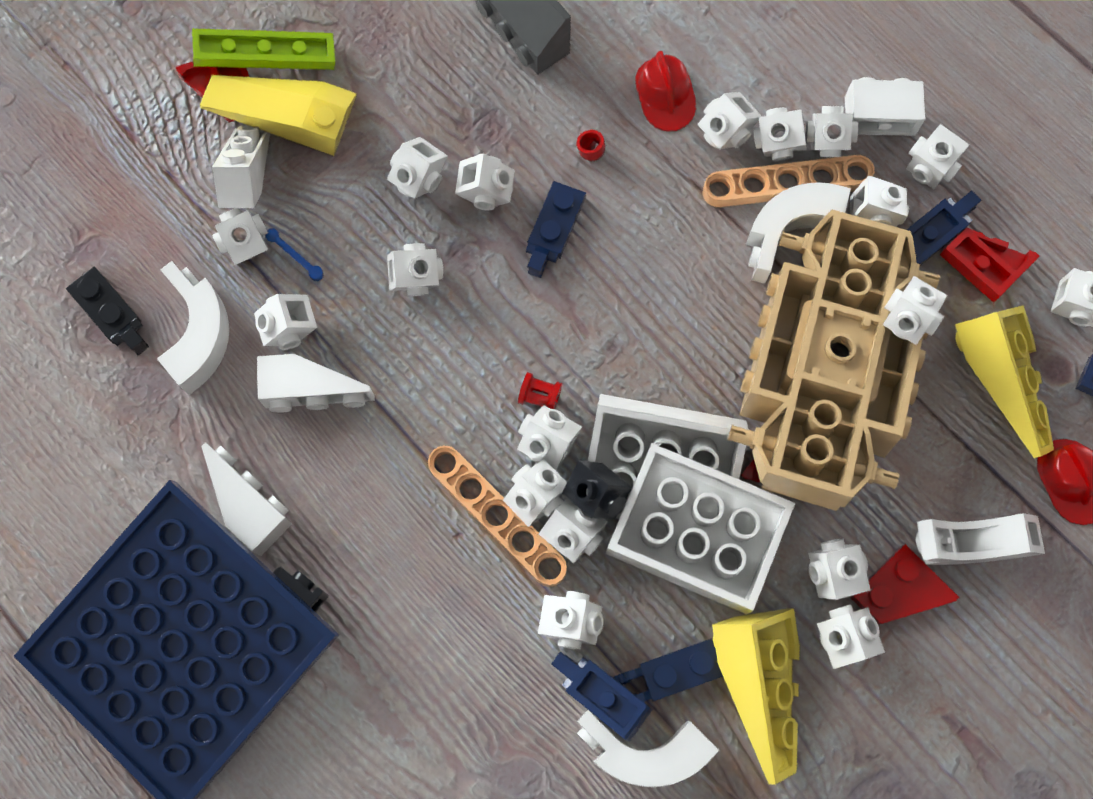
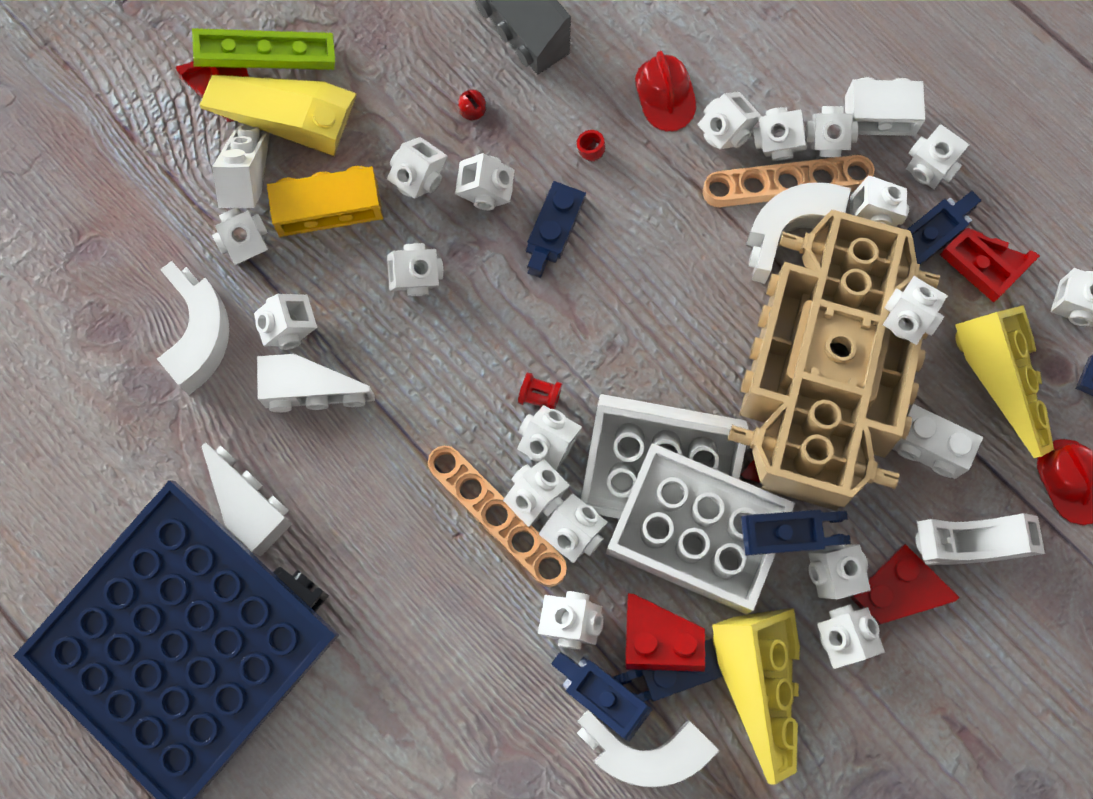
(108, 310): black hinge -> none
(315, 272): blue hinge -> none
(324, 201): none -> yellow brick
(466, 107): none -> red hinge
(597, 490): black brick -> none
(662, 639): none -> red wing
(790, 531): none -> dark blue hinge
(938, 443): none -> white brick

